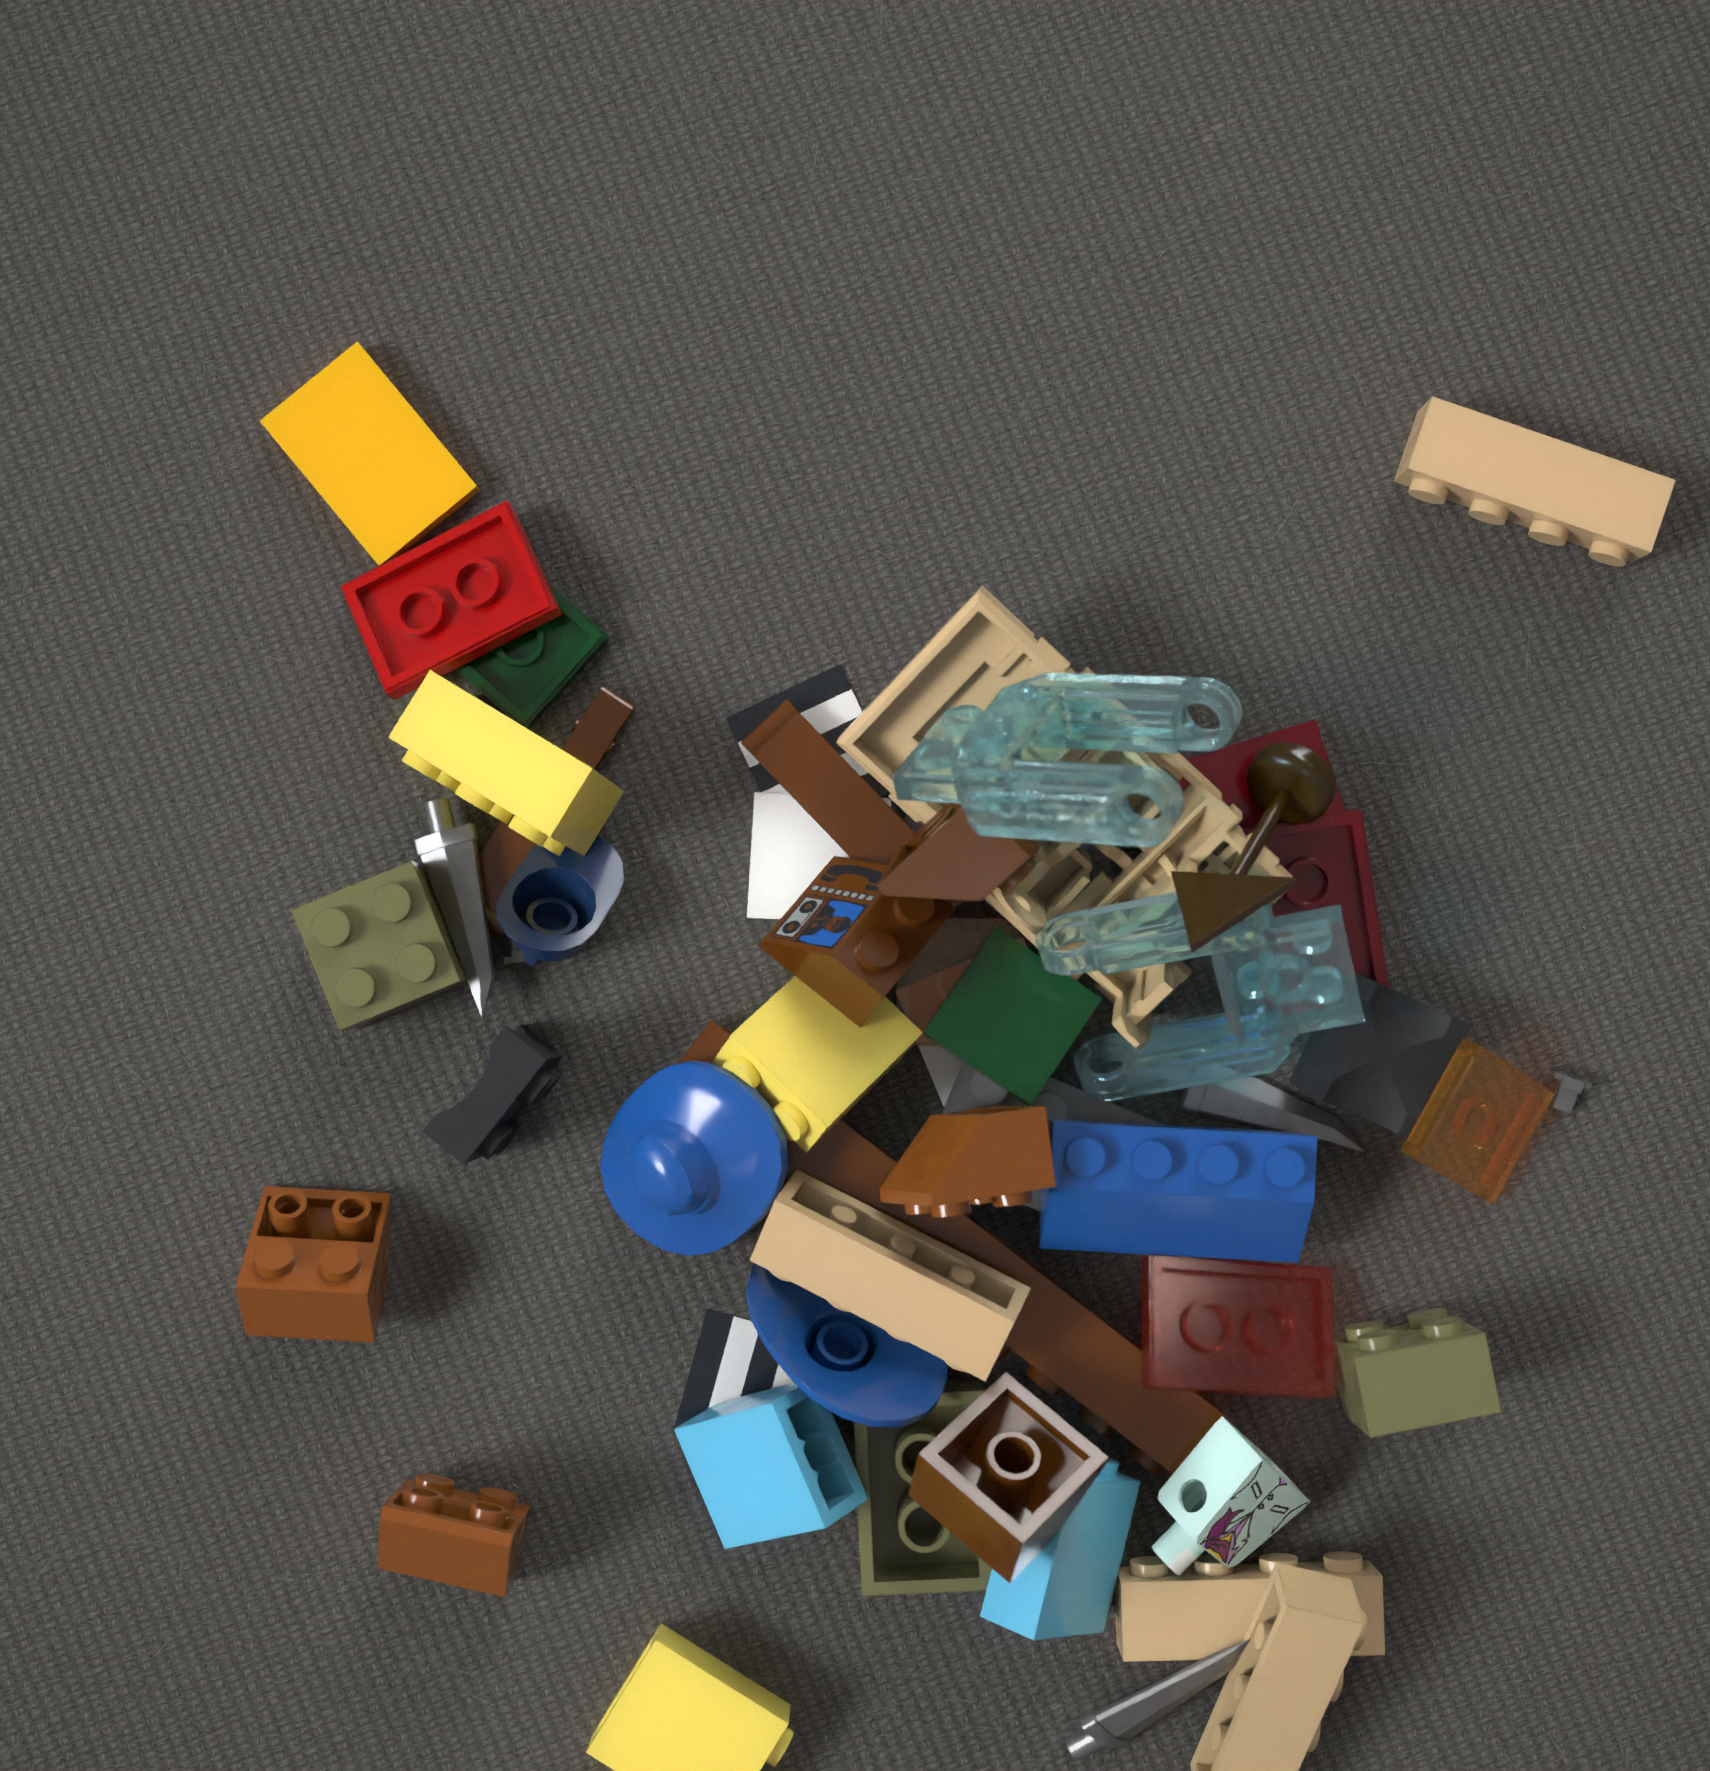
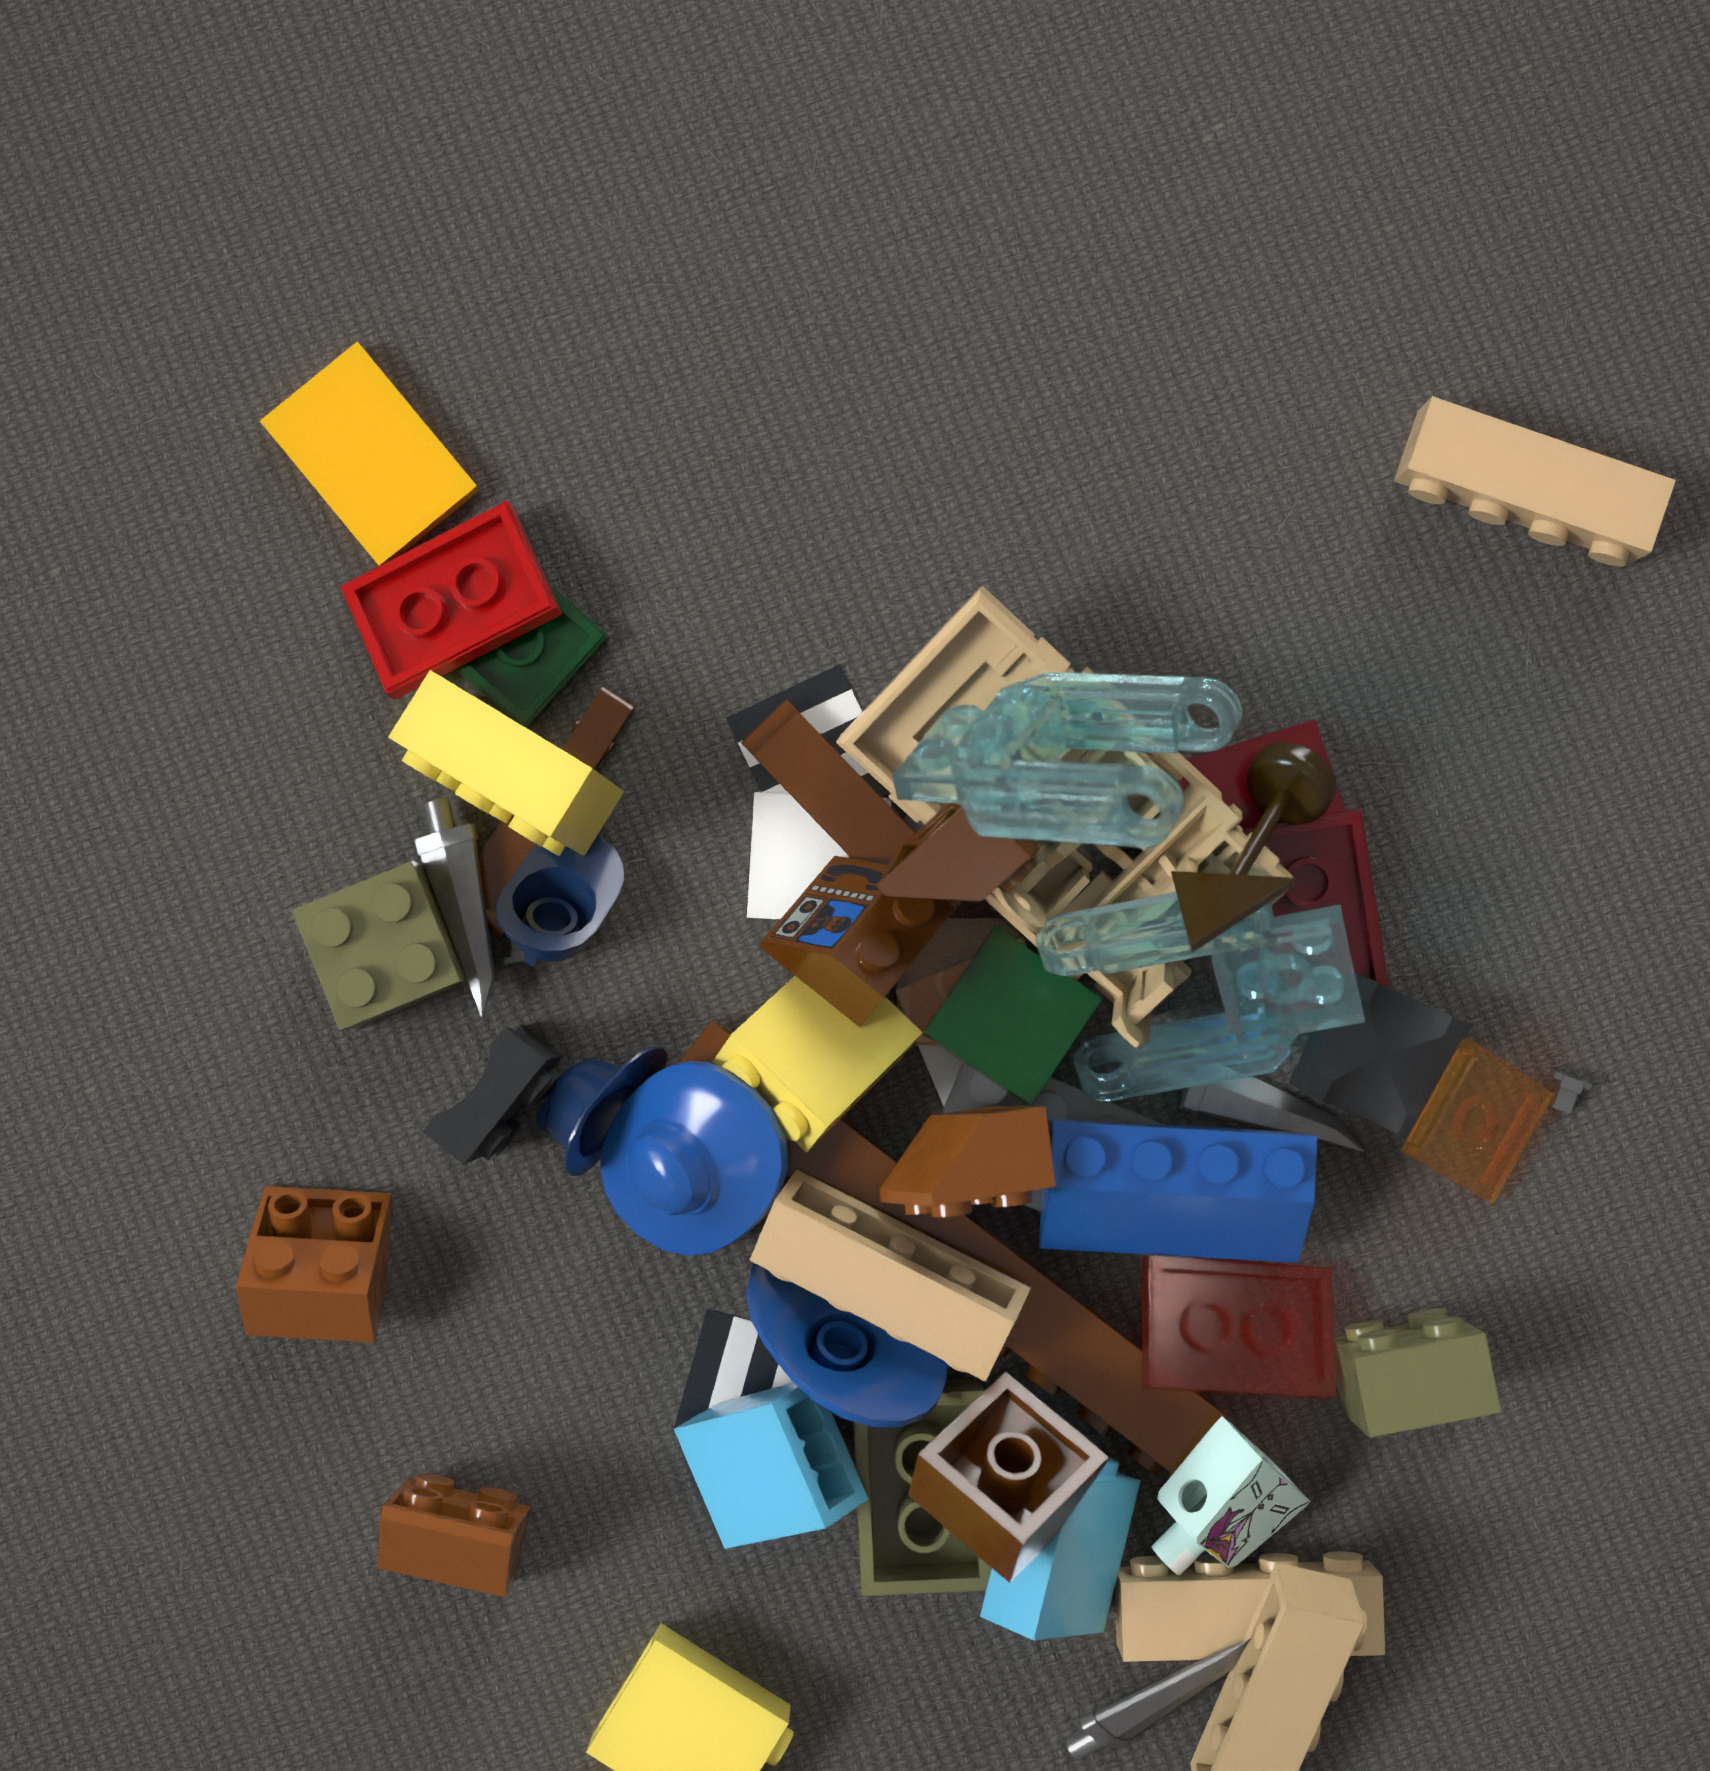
(587, 1101): none -> dark blue piece

